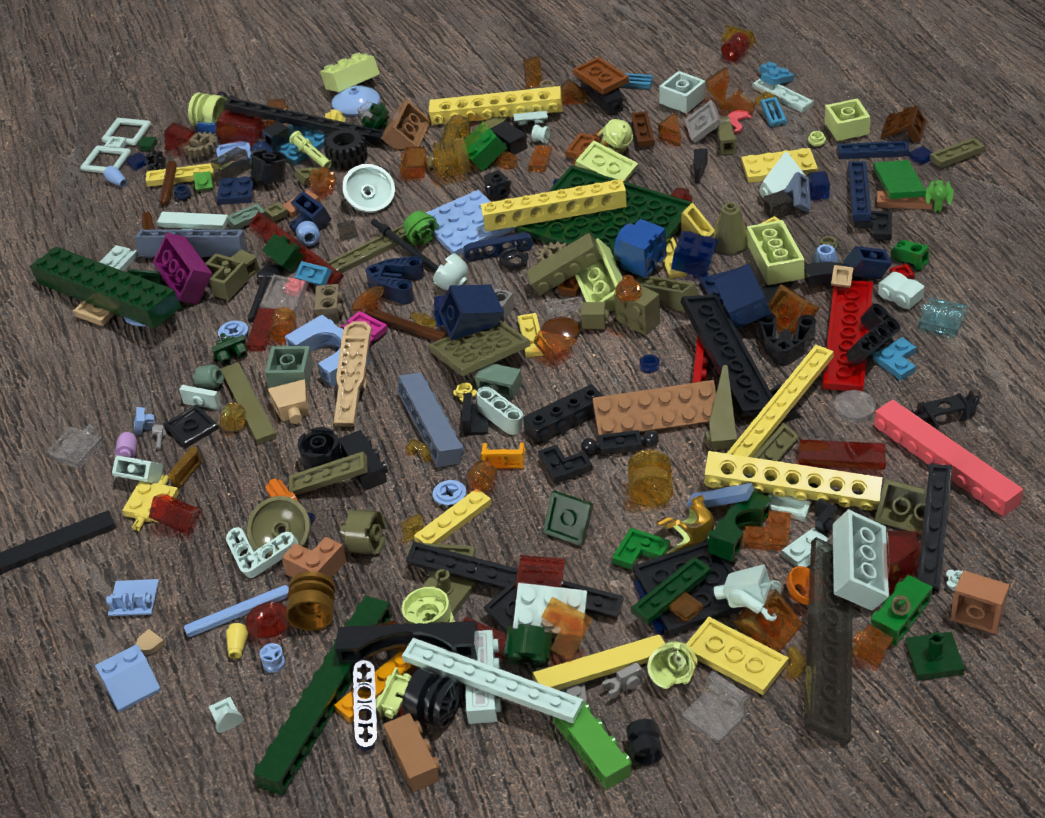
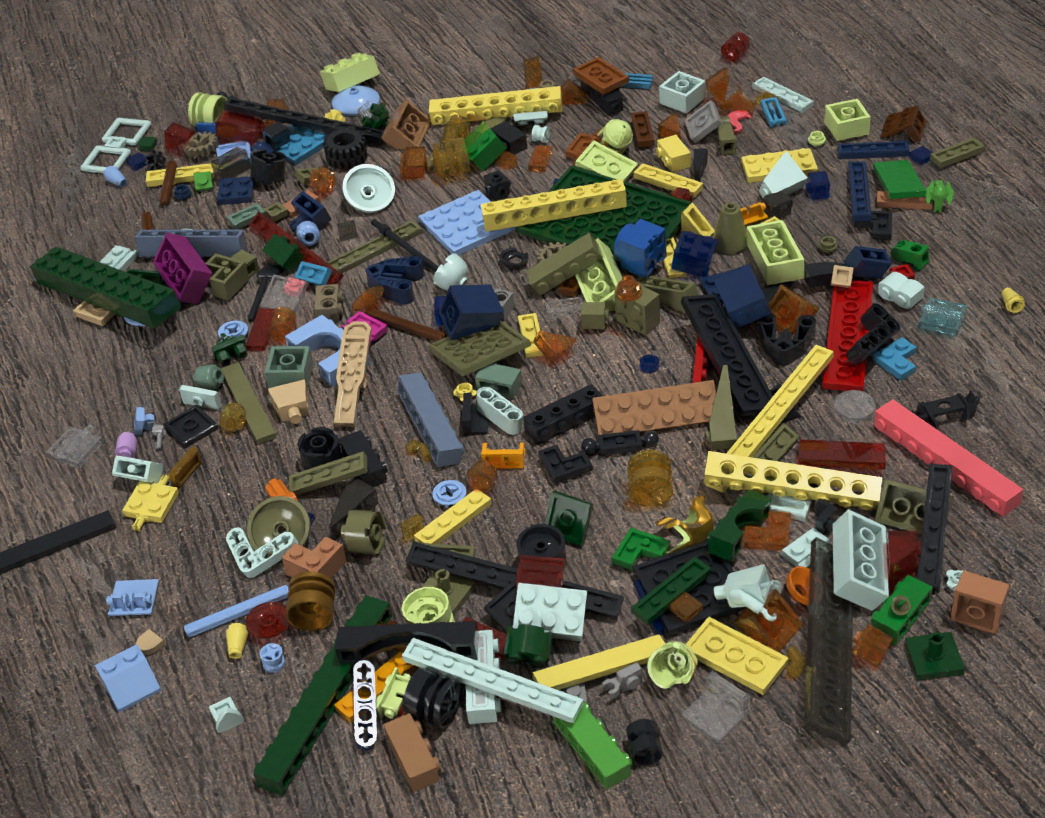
(173, 512): clear red slope -> none
(192, 221): light aqua tile -> none
(305, 146): yellowish green pin -> none
(354, 497): none -> clear smoke slope
(420, 227): bright green cone -> none
(423, 319): clear yellow tile -> none
(497, 243): dark blue beam -> none
(541, 541): none -> black wheel
(561, 326): reddish brown dish -> none
(572, 625): clear orange plate -> none
(666, 179): none -> light yellow plate
(673, 153): none -> light yellow brick
(724, 495): medium blue tile -> none
(730, 30): clear yellow hinge -> none
(755, 213): none -> light orange hinge
(775, 75): dark azure plate -> none
(799, 191): sand blue slope -> none
(825, 253): light blue piece -> none
(1012, 300): none -> light yellow cone

